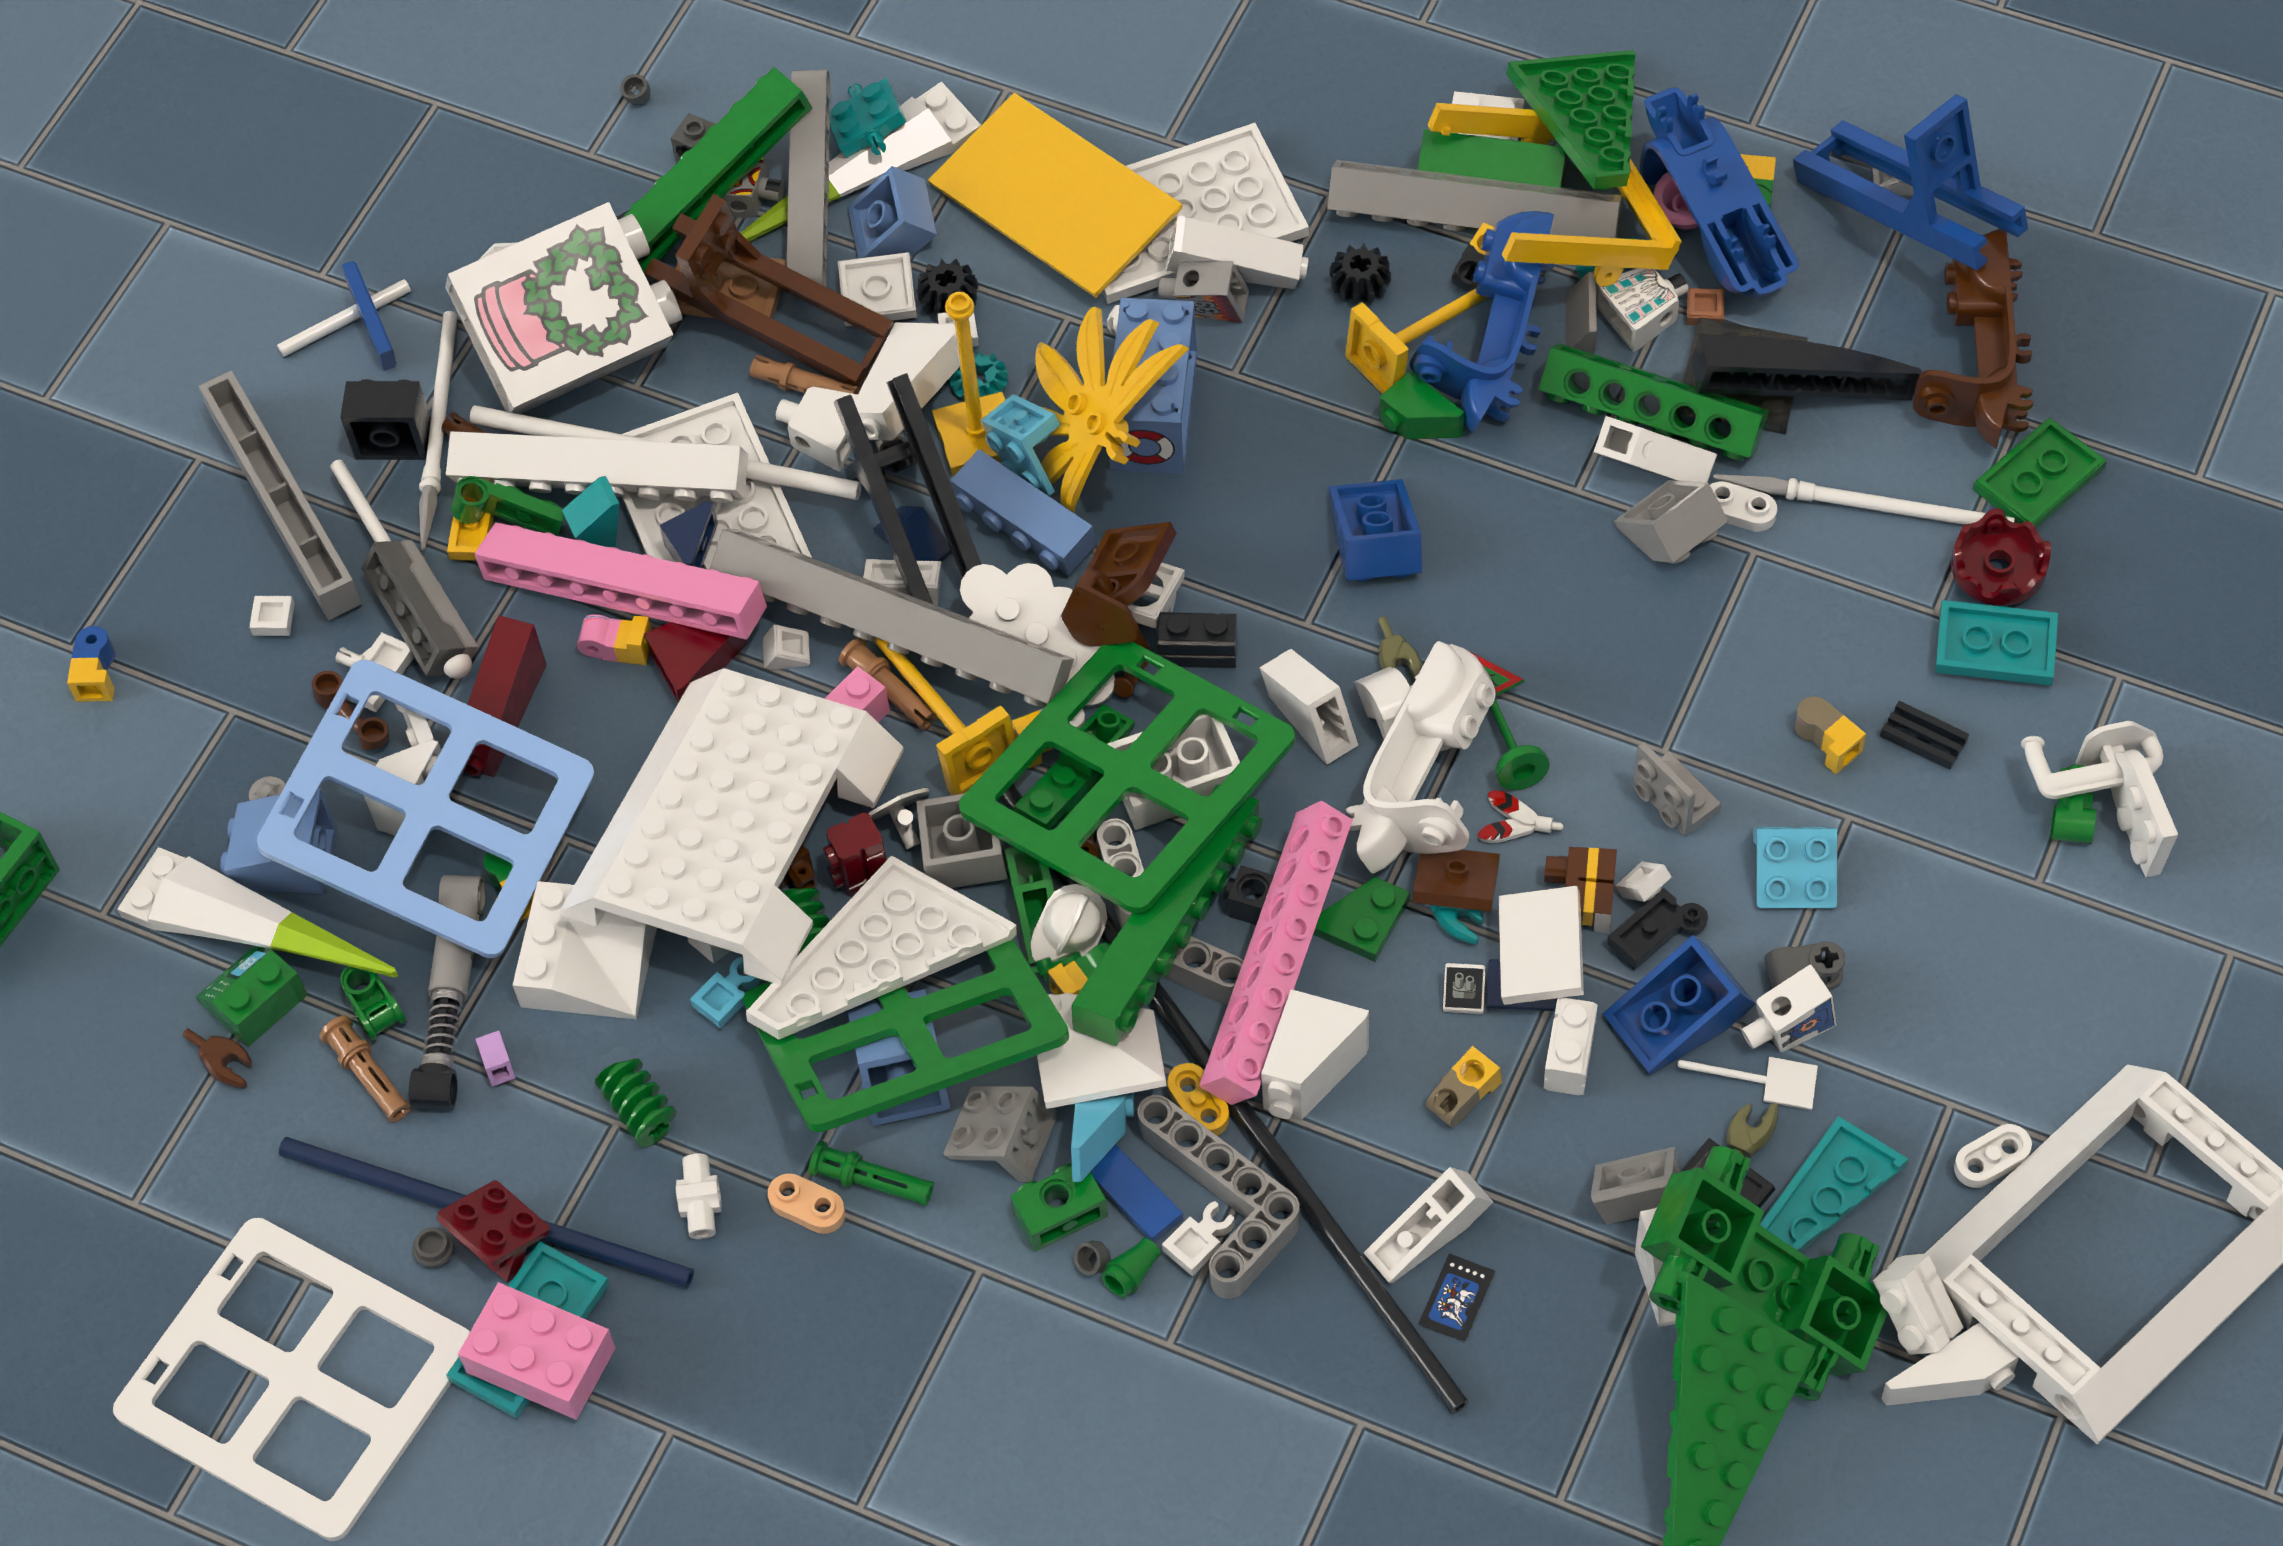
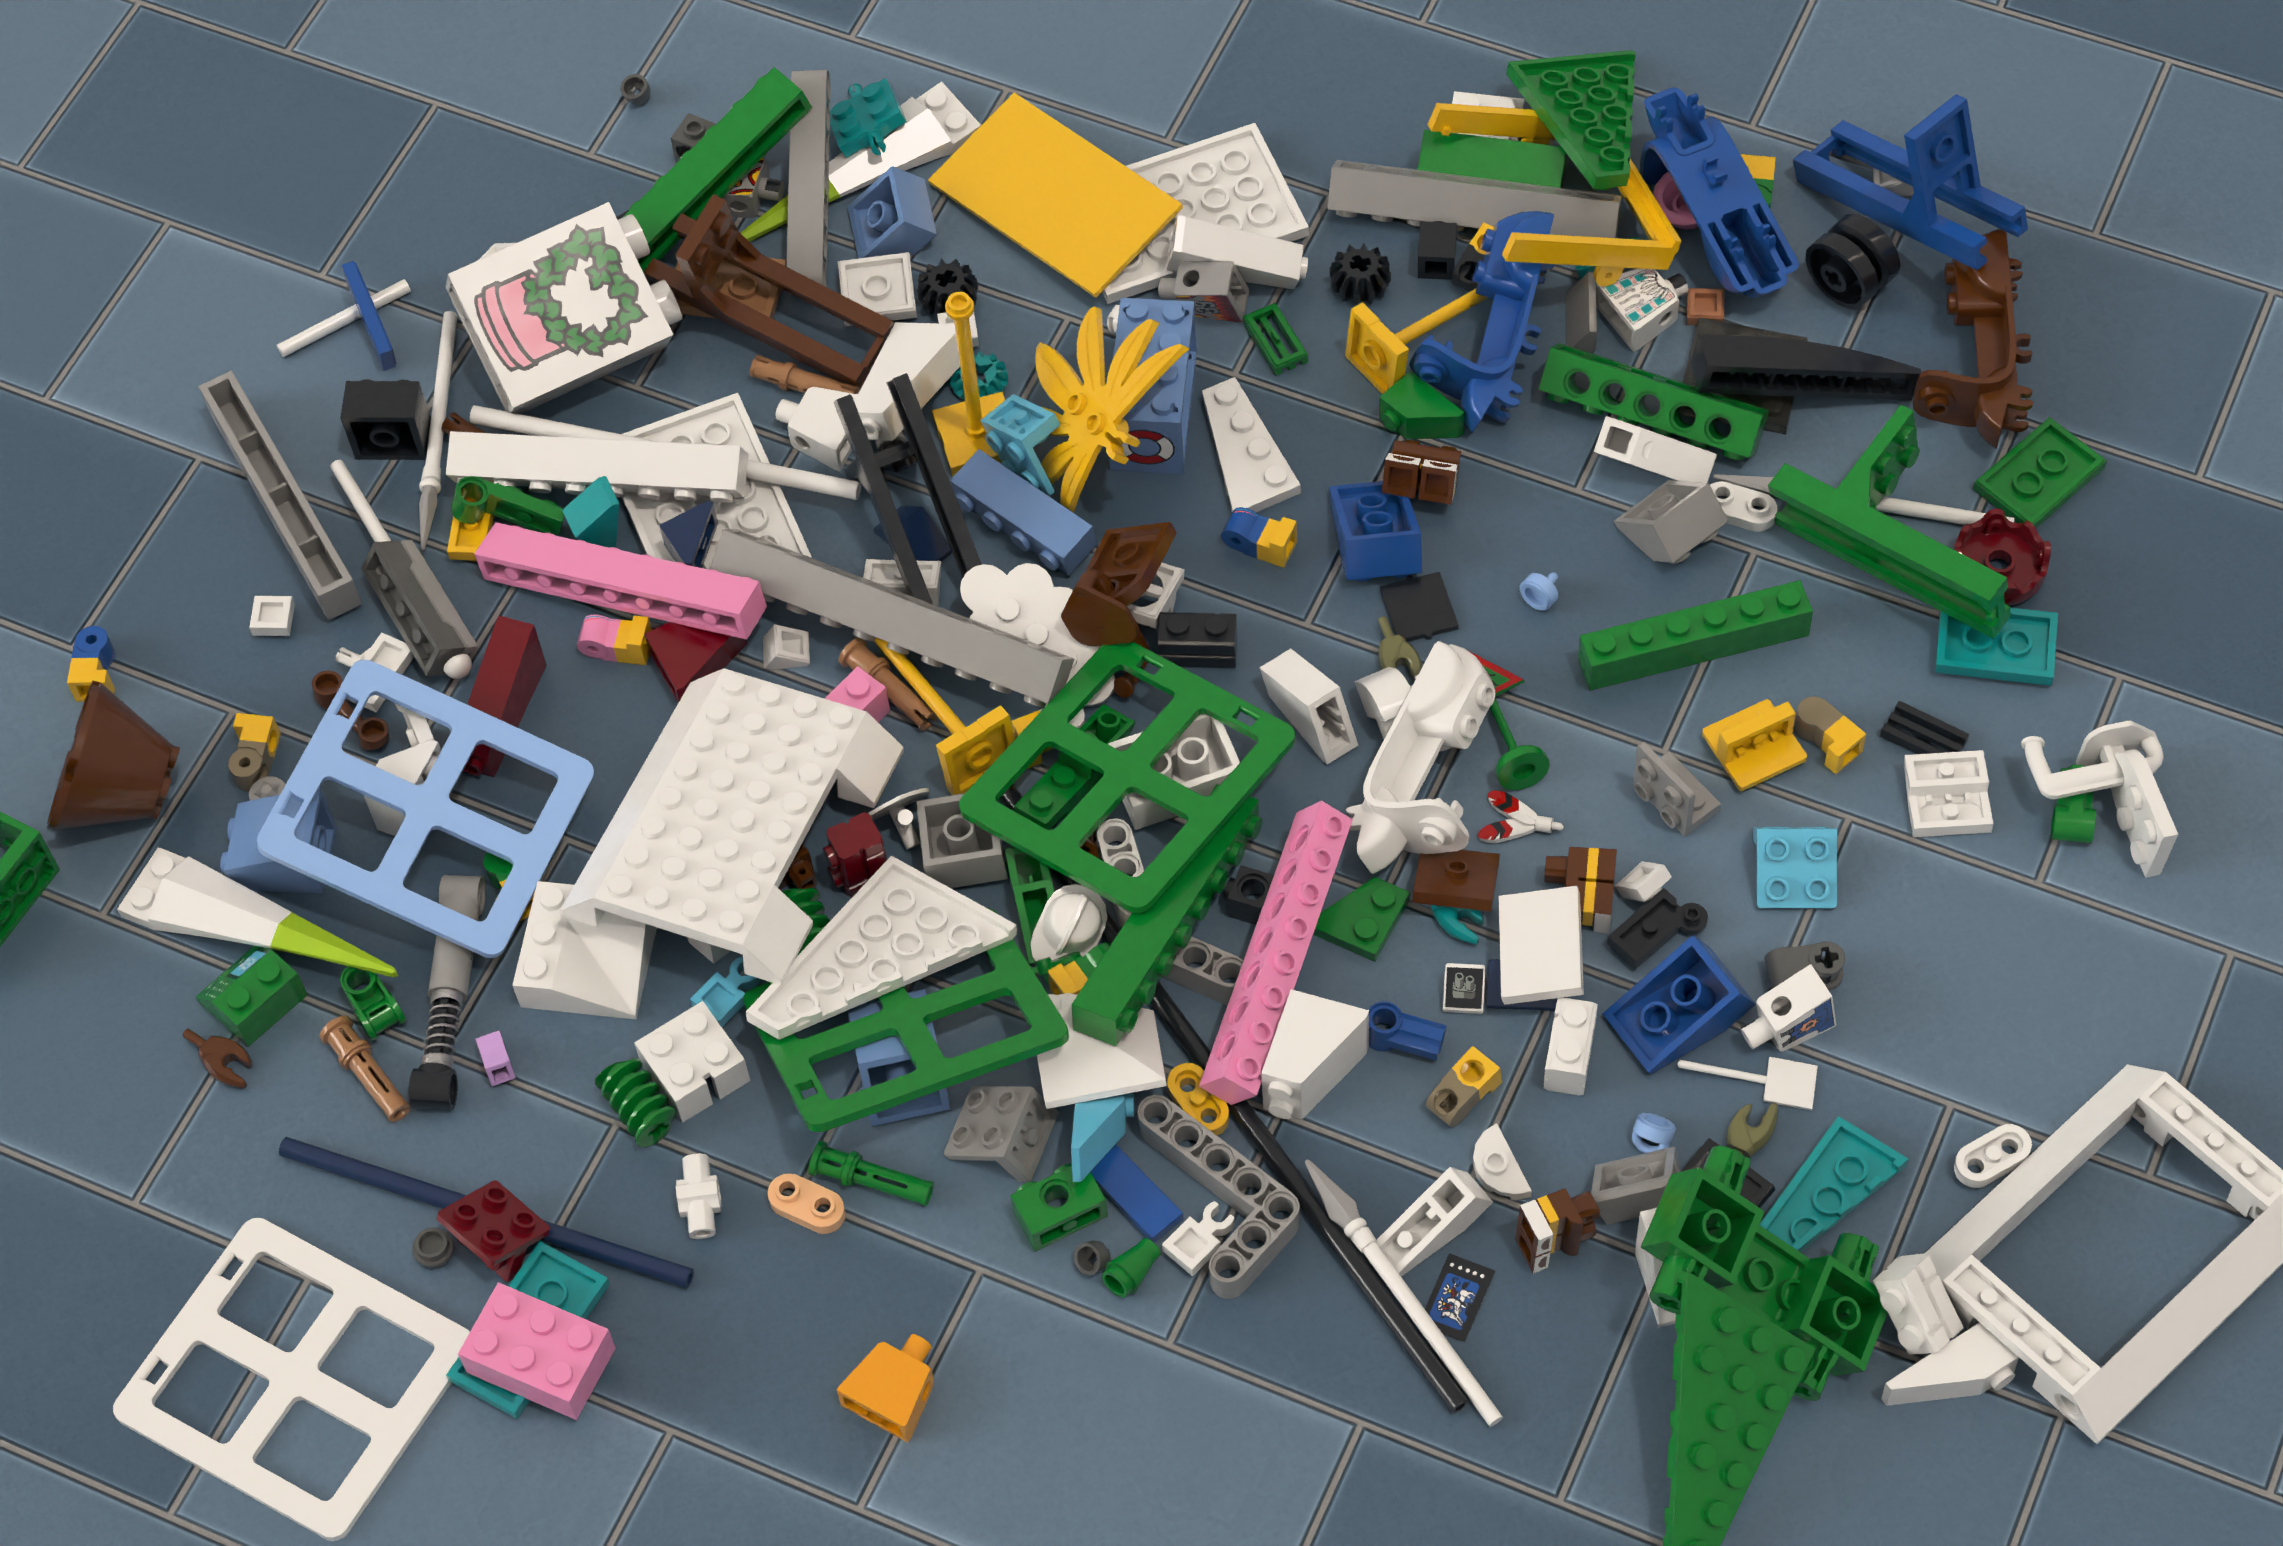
(114, 766): none -> reddish brown cone
(256, 748): none -> leg
(686, 1054): none -> white piece
(890, 1386): none -> light orange torso
(1248, 456): none -> white wing
(1260, 536): none -> leg
(1287, 360): none -> green tile
(1344, 1212): none -> white piece
(1407, 1032): none -> blue piece
(1419, 607): none -> black piece
(1422, 466): none -> reddish brown hips
(1437, 250): none -> black brick
(1497, 1166): none -> white plate
(1539, 590): none -> light blue tile
(1554, 1225): none -> reddish brown hips
(1653, 1129): none -> light blue tile
(1695, 635): none -> green brick
(1756, 743): none -> yellow bracket
(1852, 261): none -> black wheel
(1852, 529): none -> green piece
(1948, 793): none -> white slope

